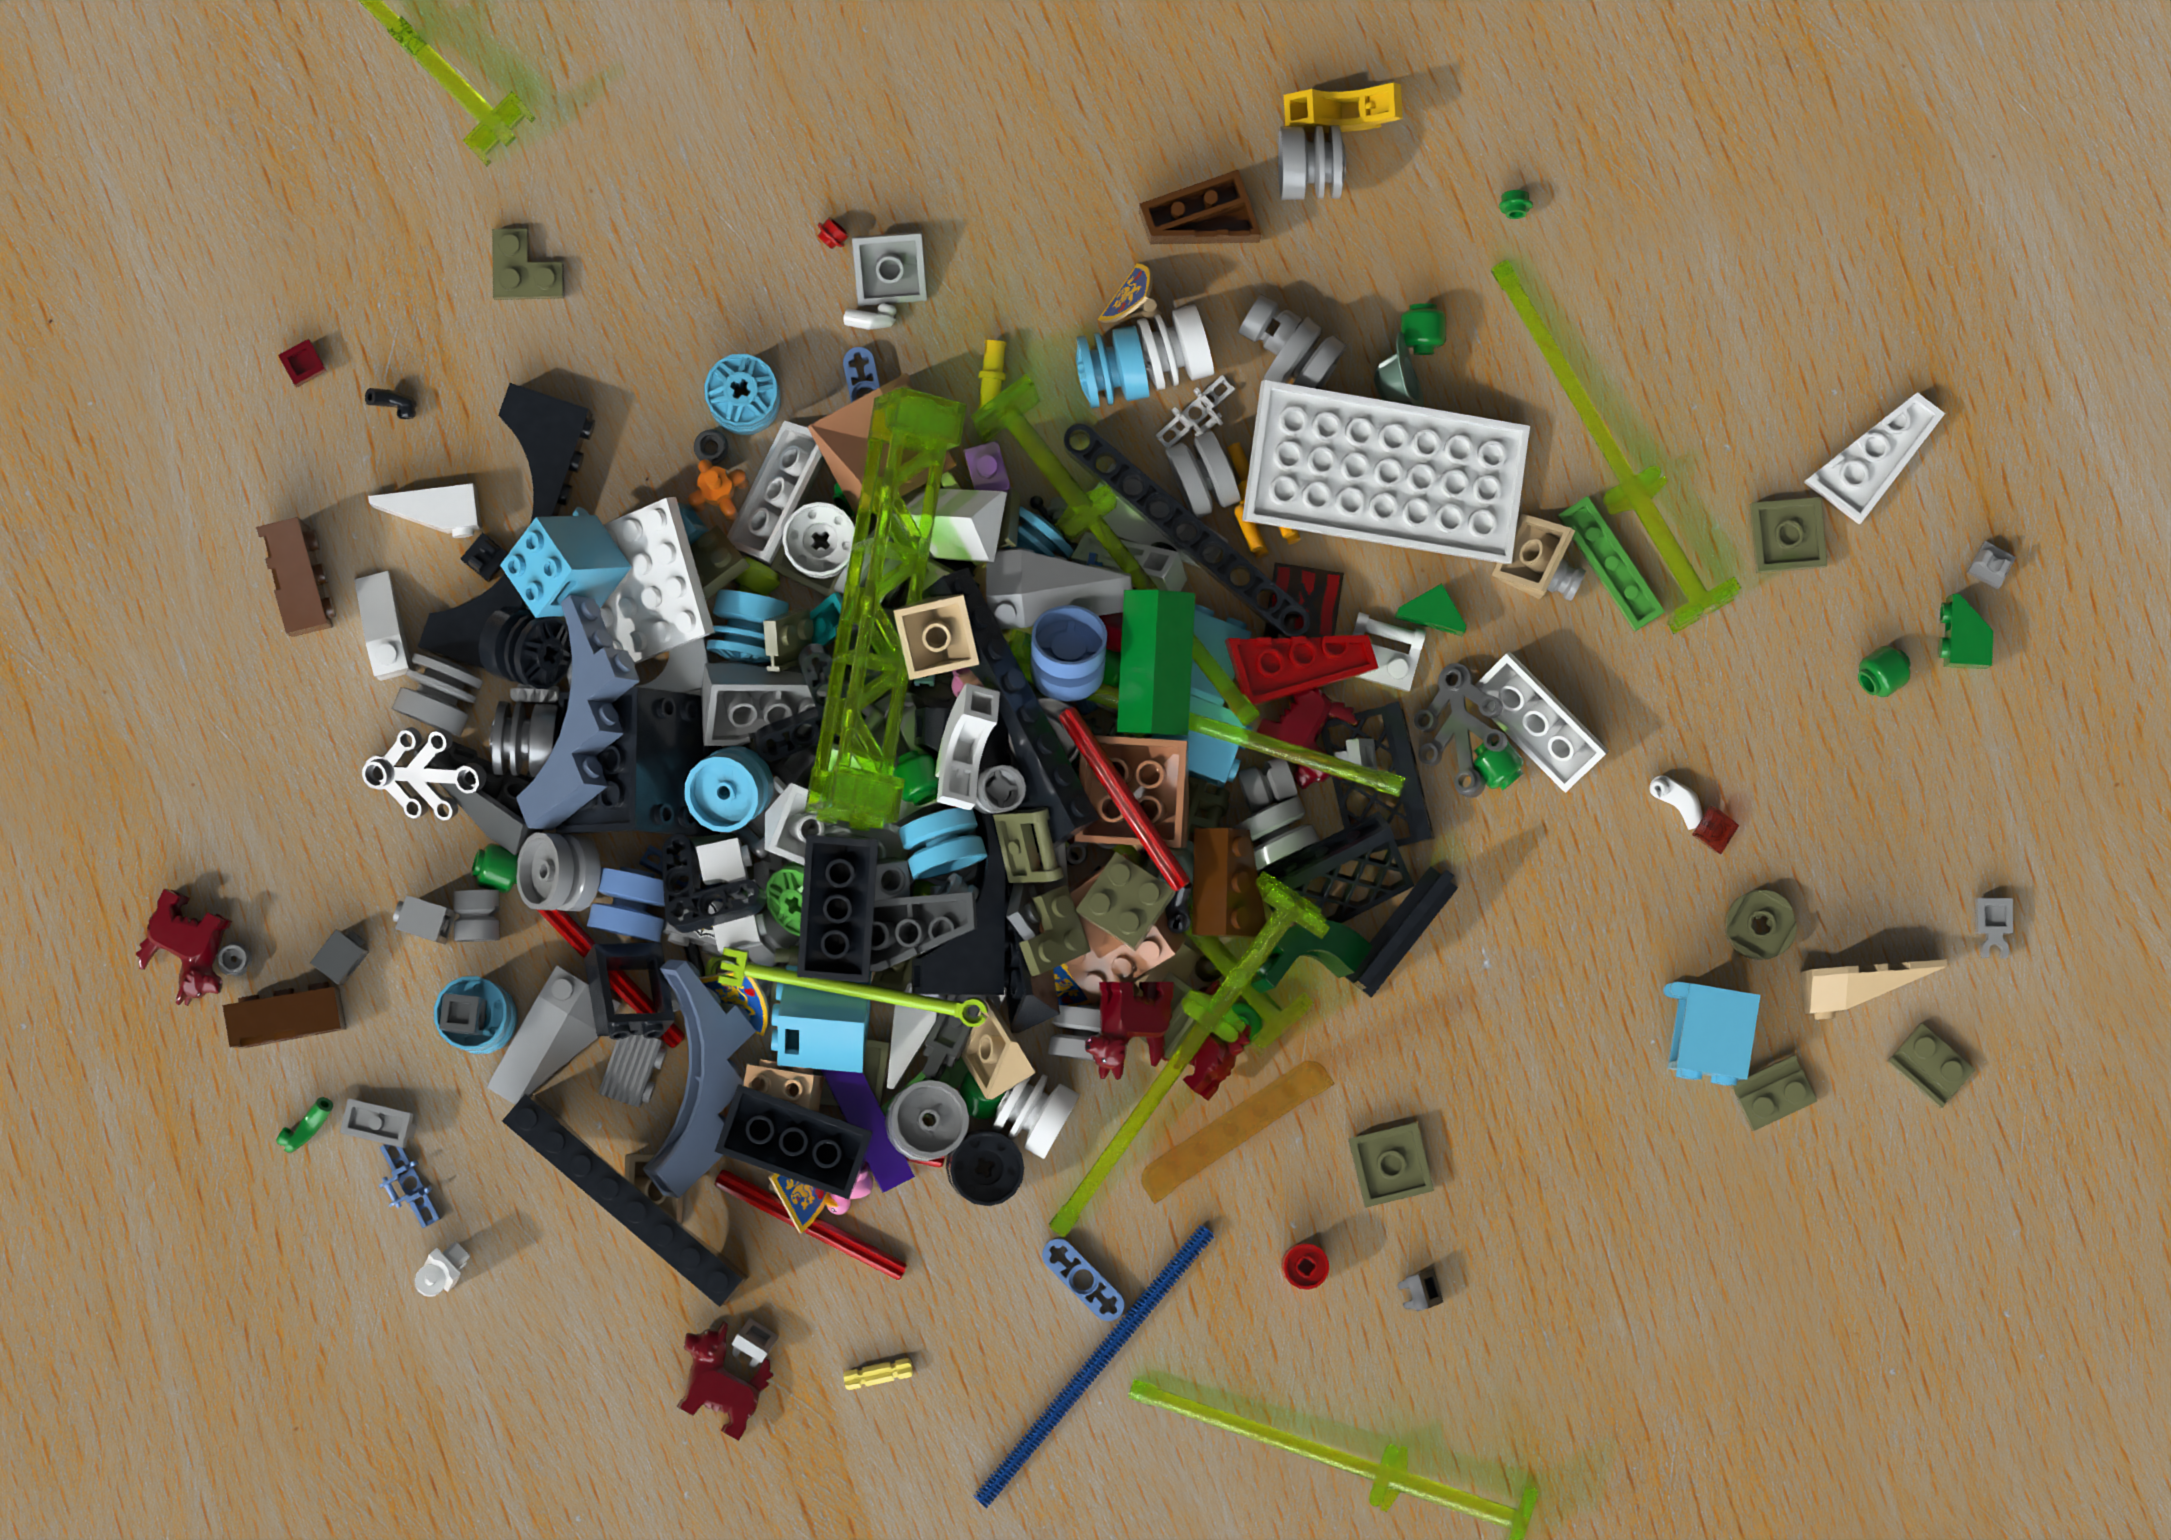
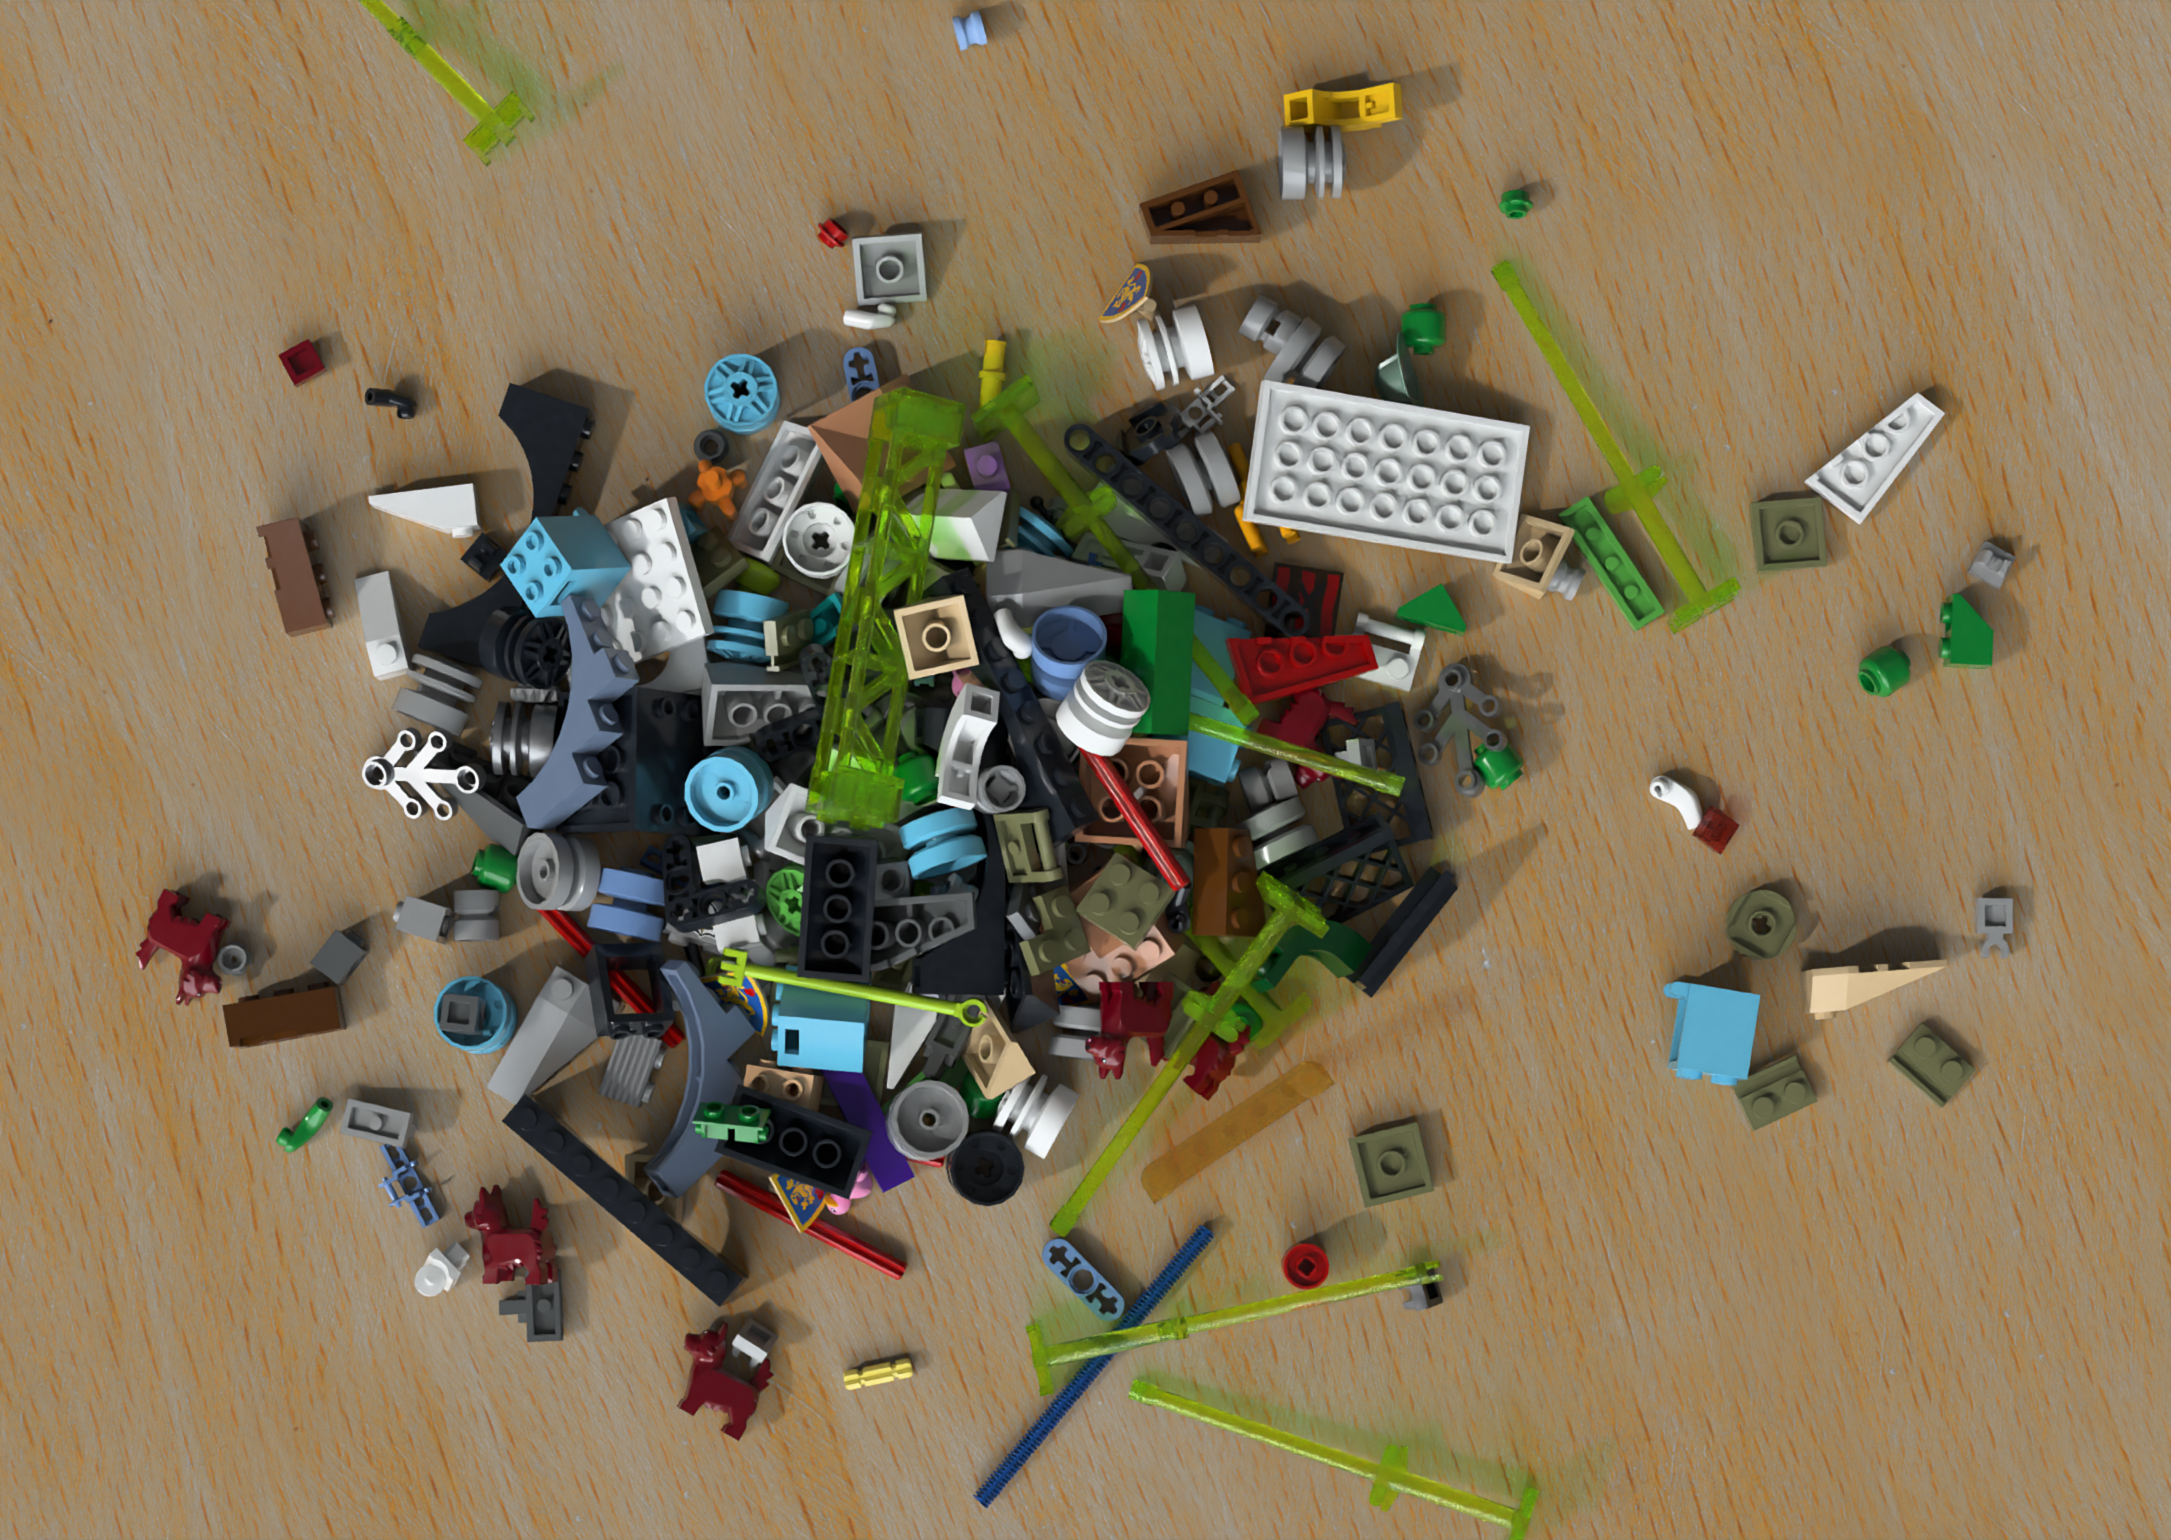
(510, 1246): none -> dark red animal
(517, 277): olive plate -> none
(539, 1308): none -> dark grey hinge
(716, 1119): none -> green hinge
(969, 30): none -> light blue wheel
(1012, 634): none -> white arm
(1103, 708): none -> white wheel
(1112, 367): medium azure wheel -> none
(1151, 431): none -> black plate
(1180, 1327): none -> clear neon green piece
(1540, 723): white slope -> none

